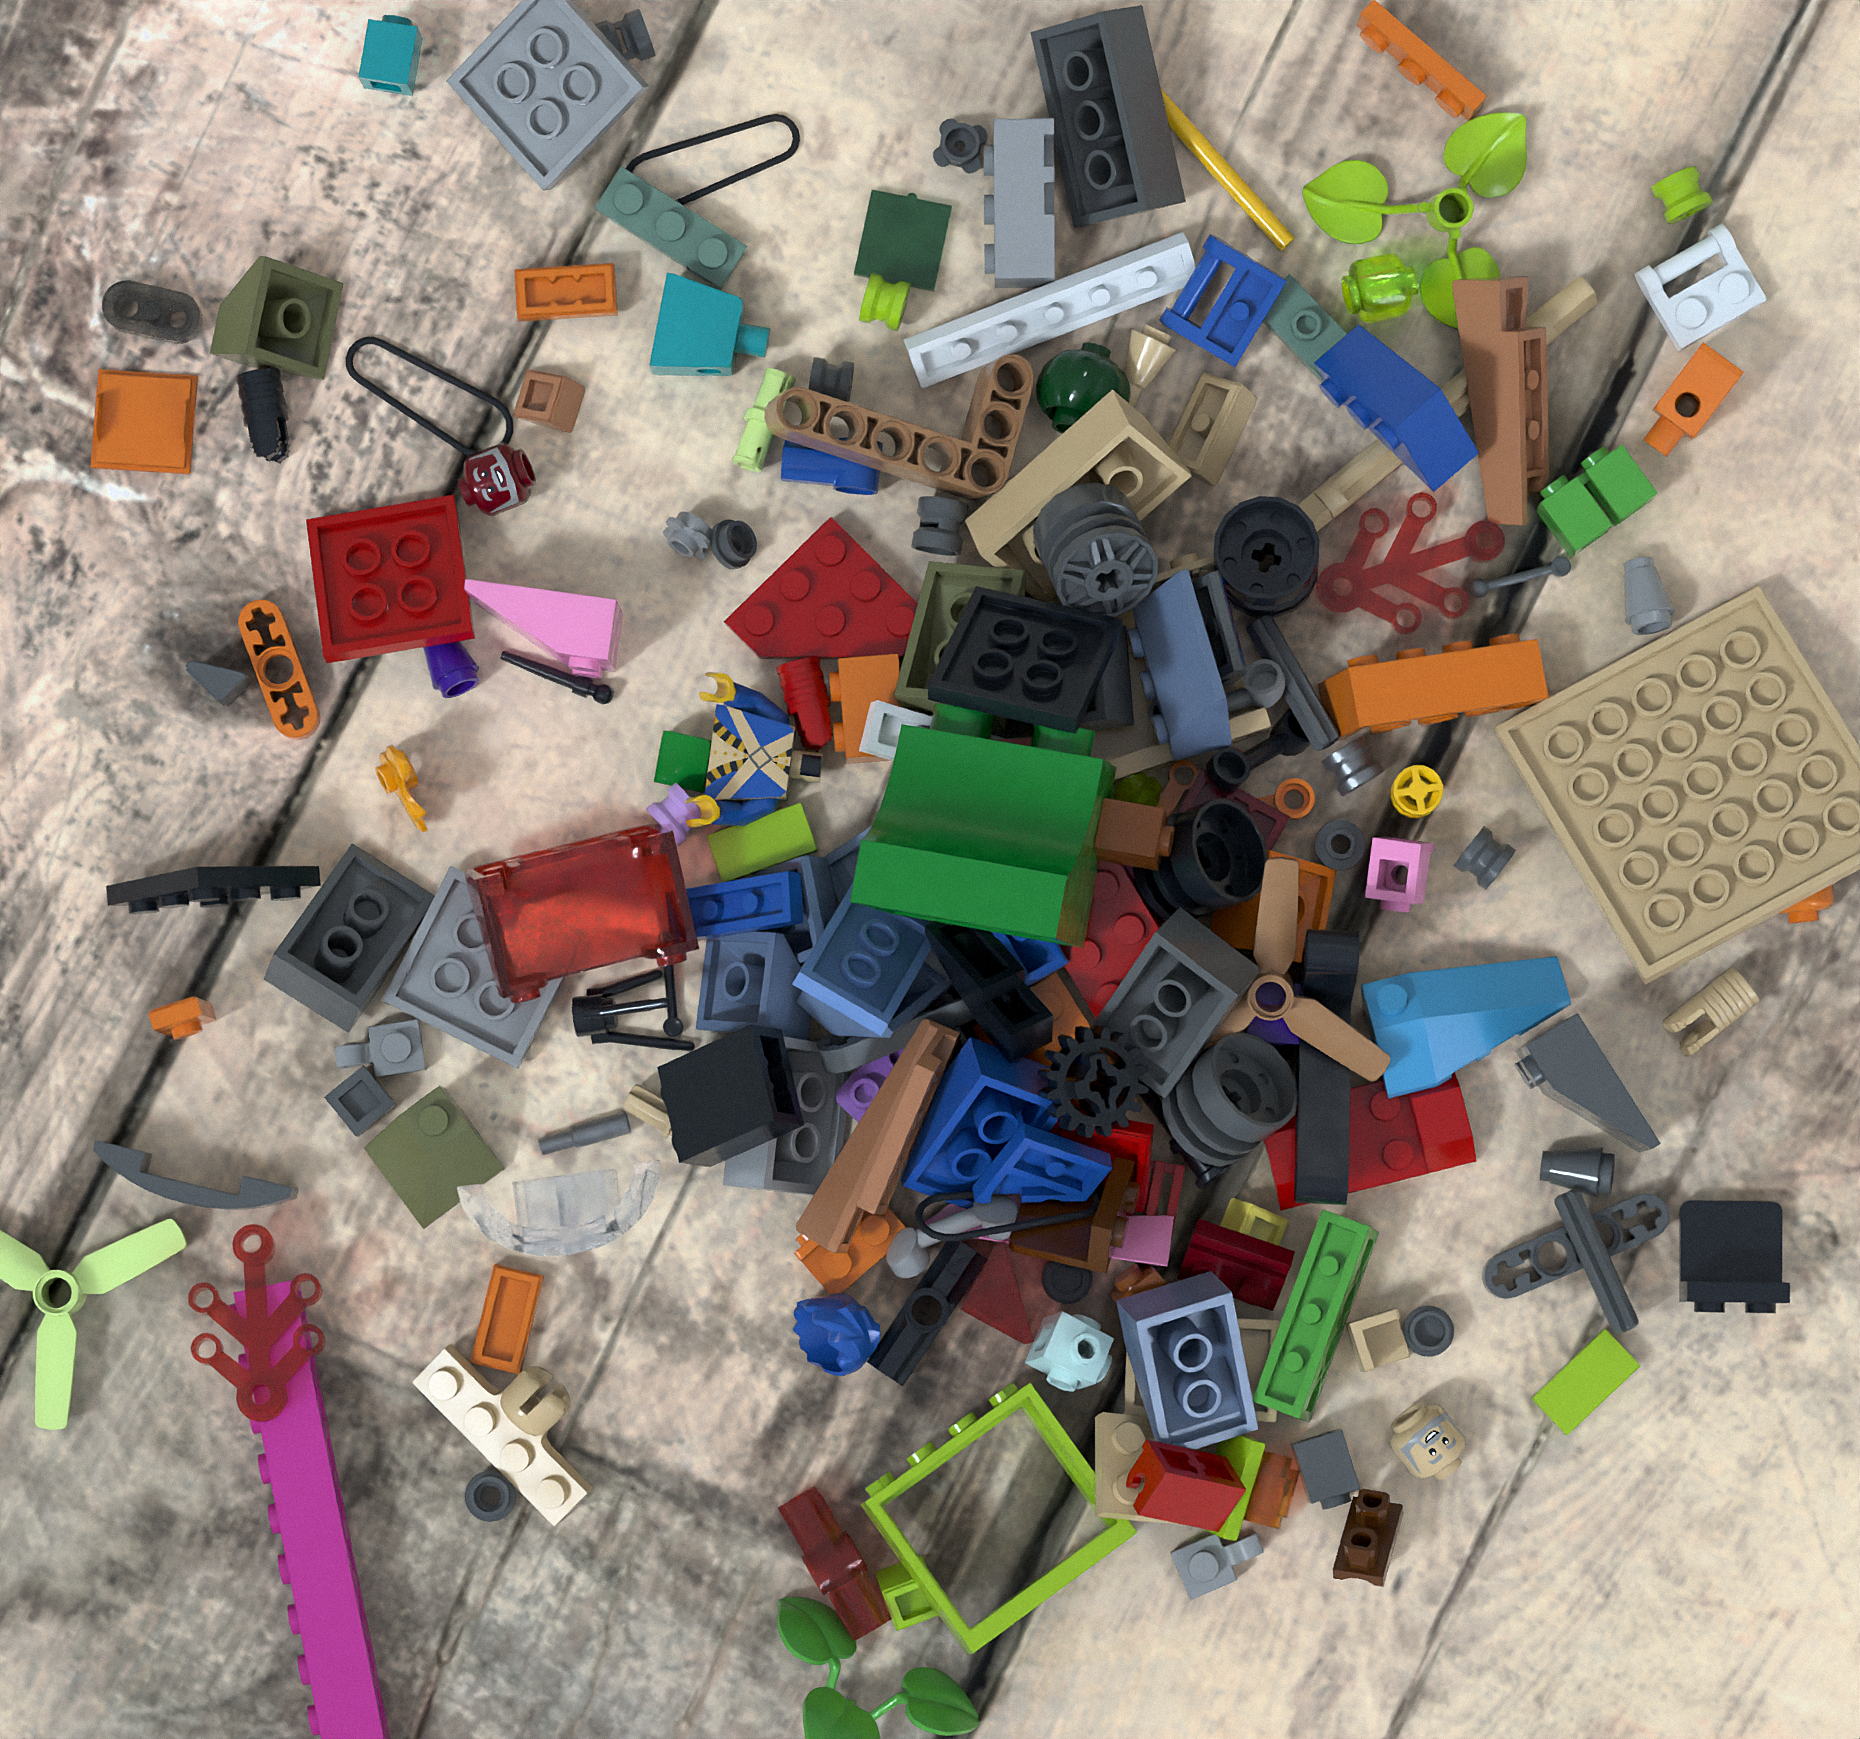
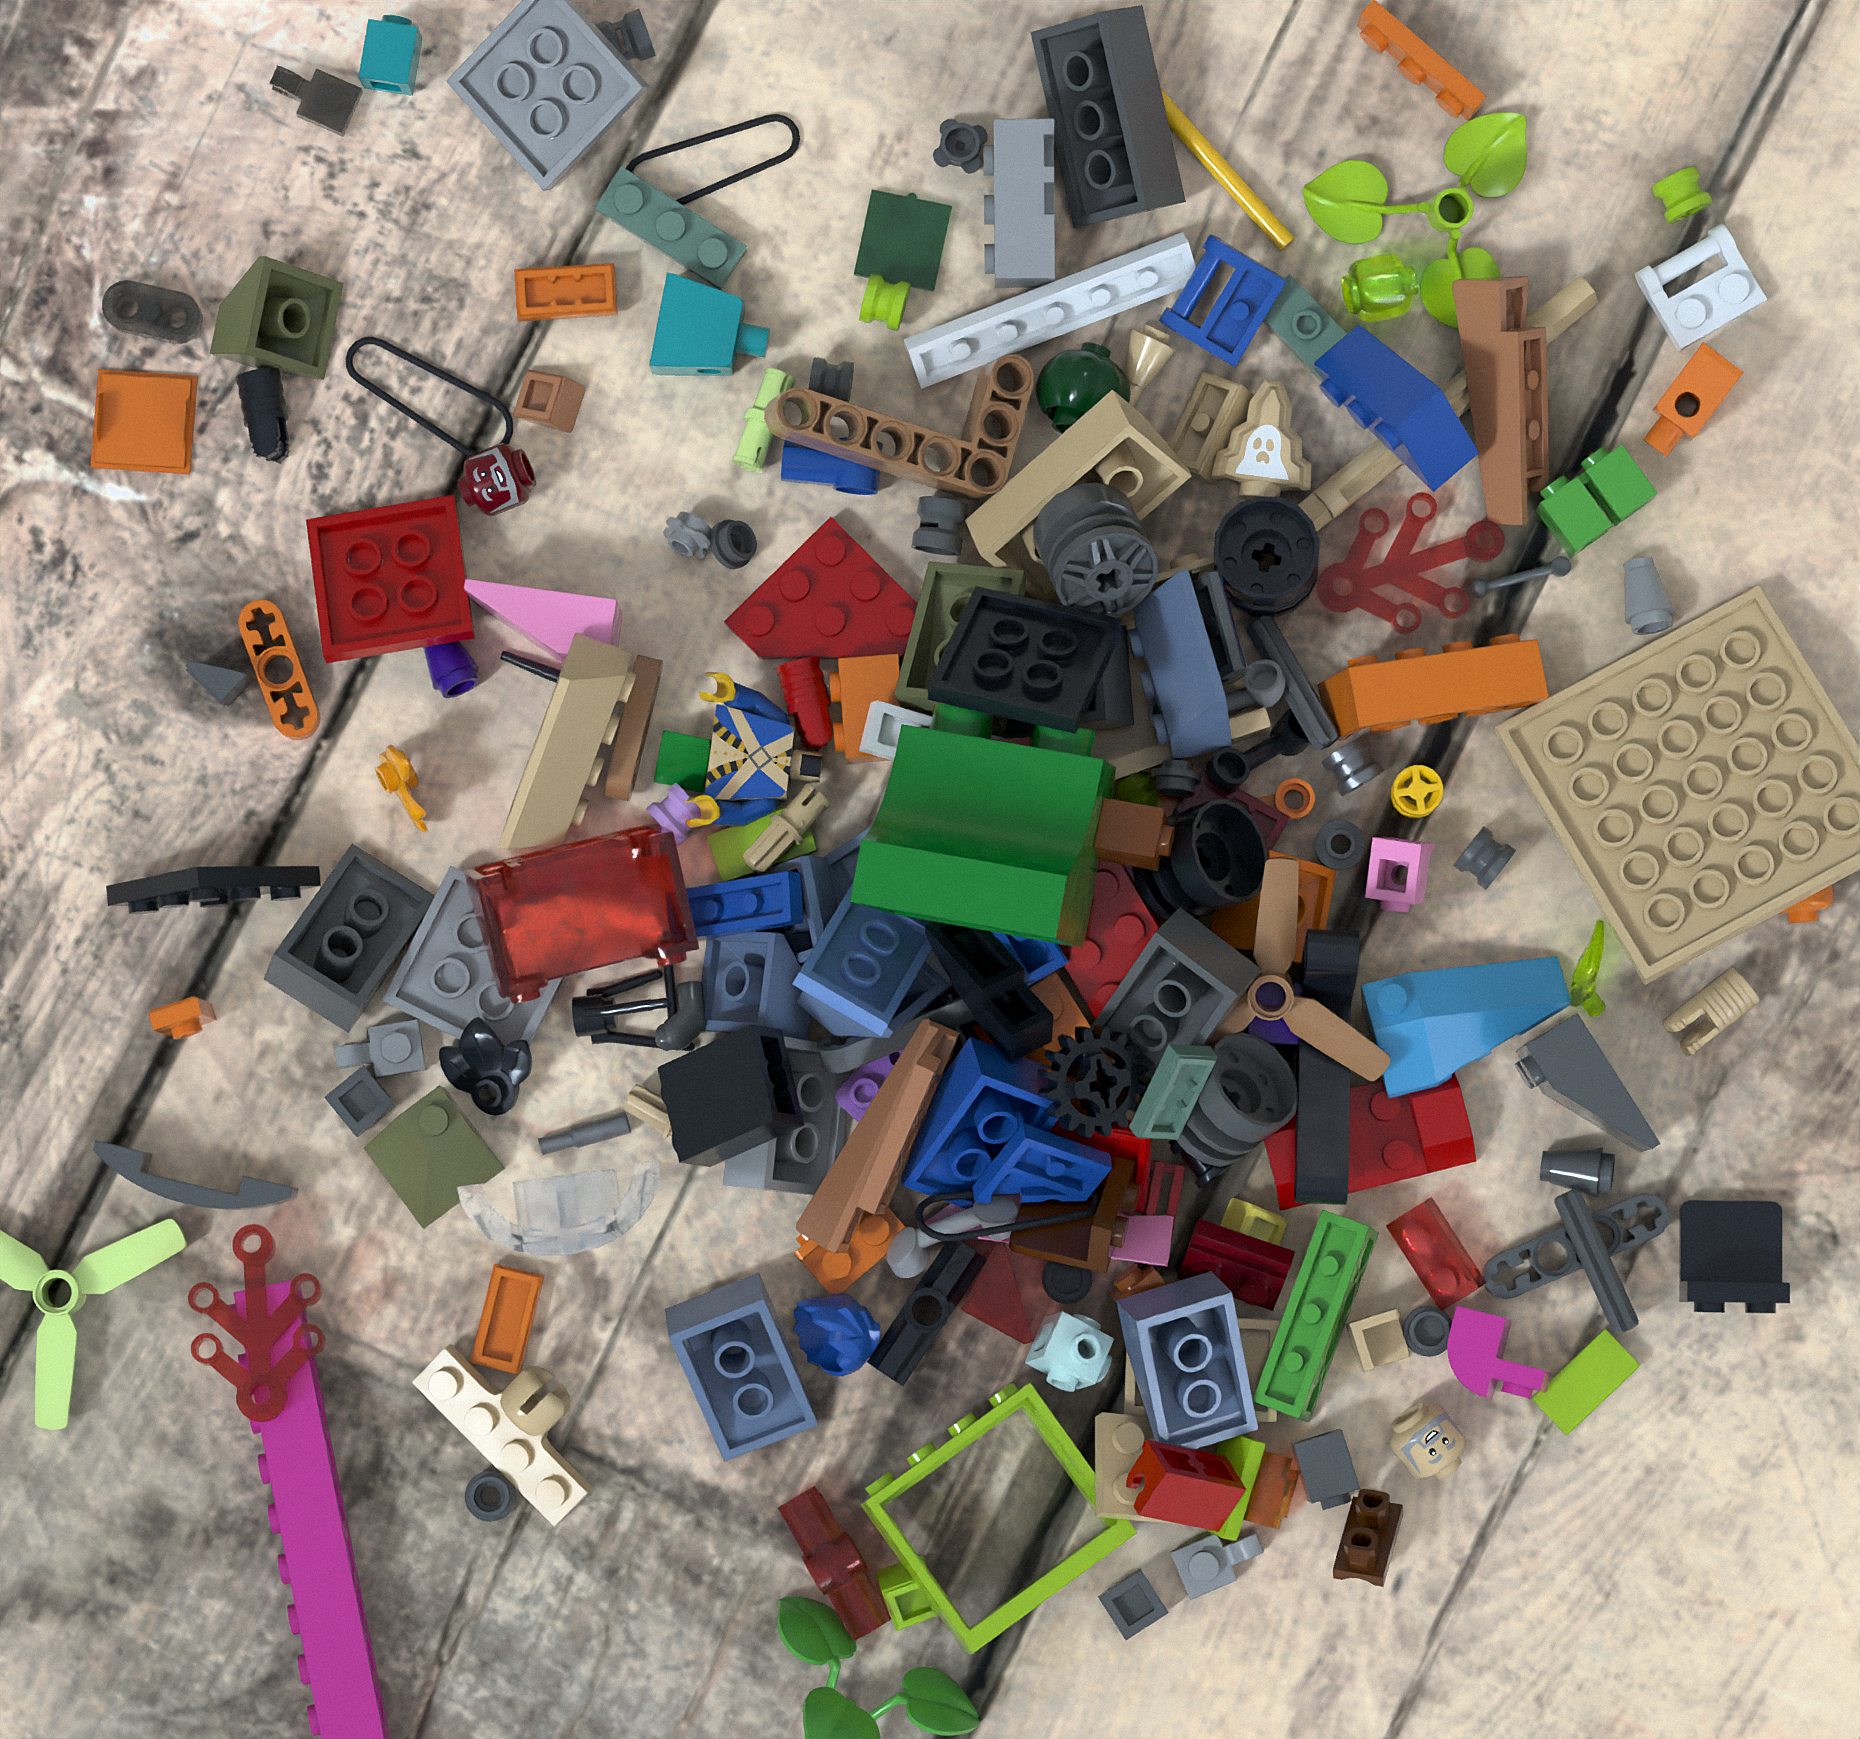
(324, 99): none -> clear smoke plate
(484, 1062): none -> black plate
(568, 744): none -> tan slope
(633, 729): none -> medium nougat beam
(687, 1022): none -> dark grey arm
(740, 1367): none -> sand blue slope
(785, 829): none -> tan axle
(1133, 1604): none -> dark grey plate
(1173, 1091): none -> sand green plate
(1175, 778): none -> dark grey plate
(1265, 450): none -> tan rock
(1436, 1254): none -> clear red plate
(1477, 1352): none -> dark pink brick
(1585, 974): none -> clear neon green bar

